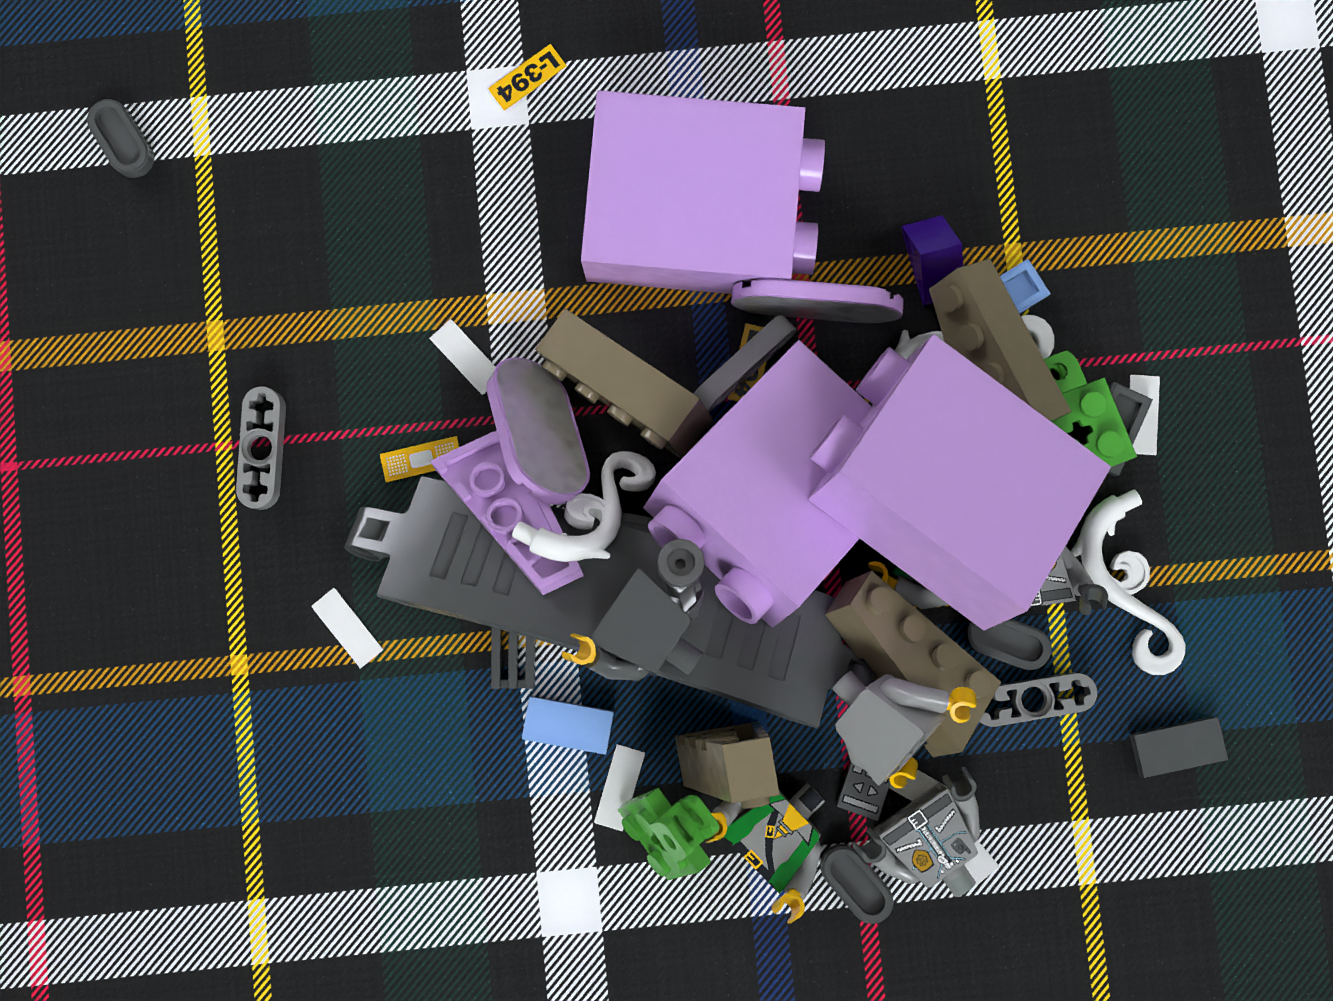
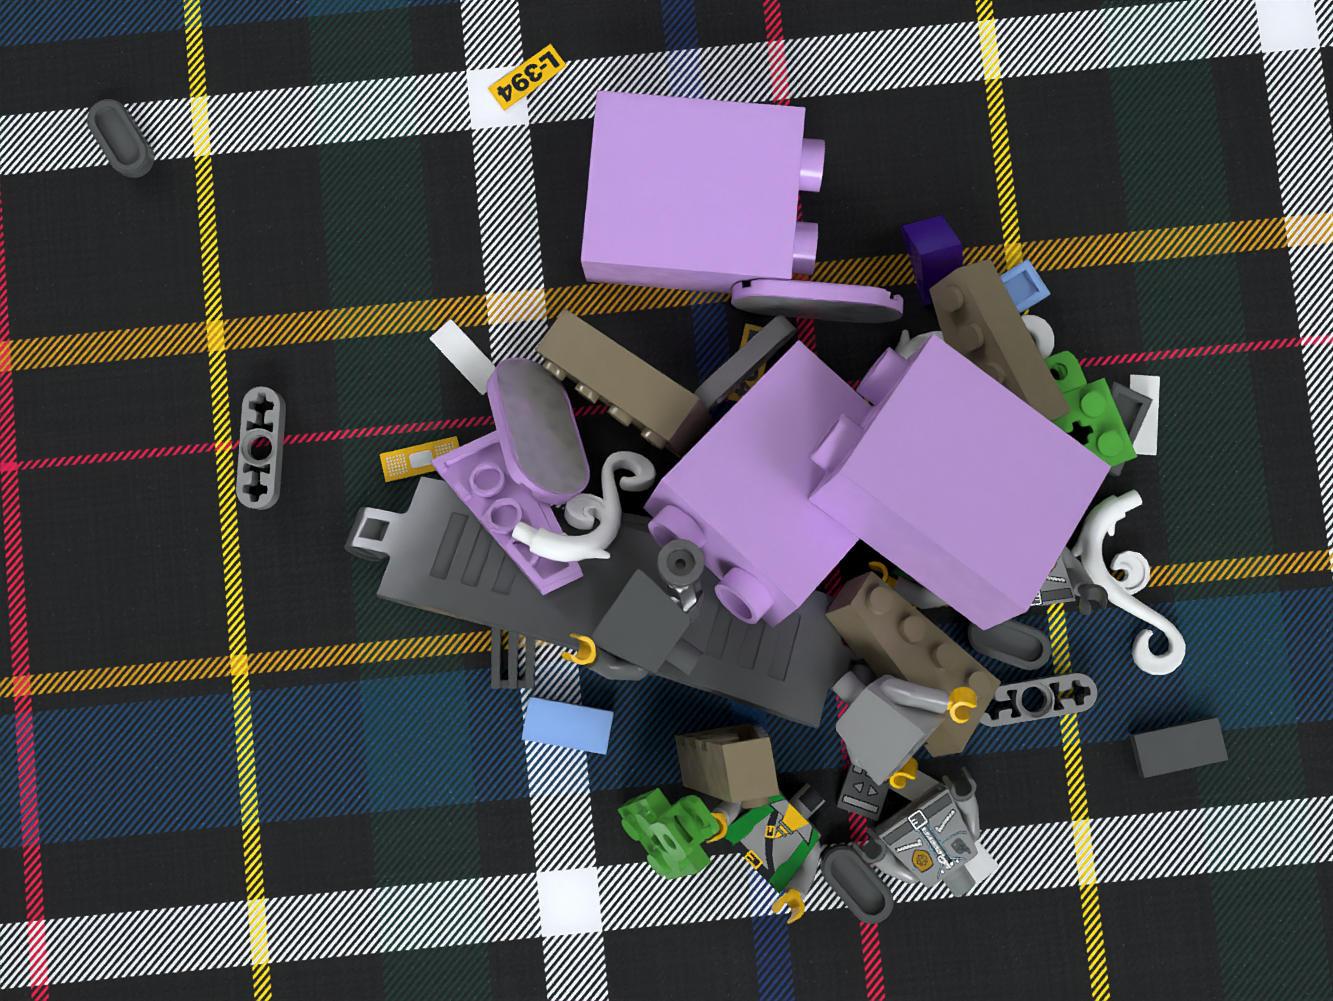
(347, 628): white sticker -> none
(619, 786): white sticker -> none

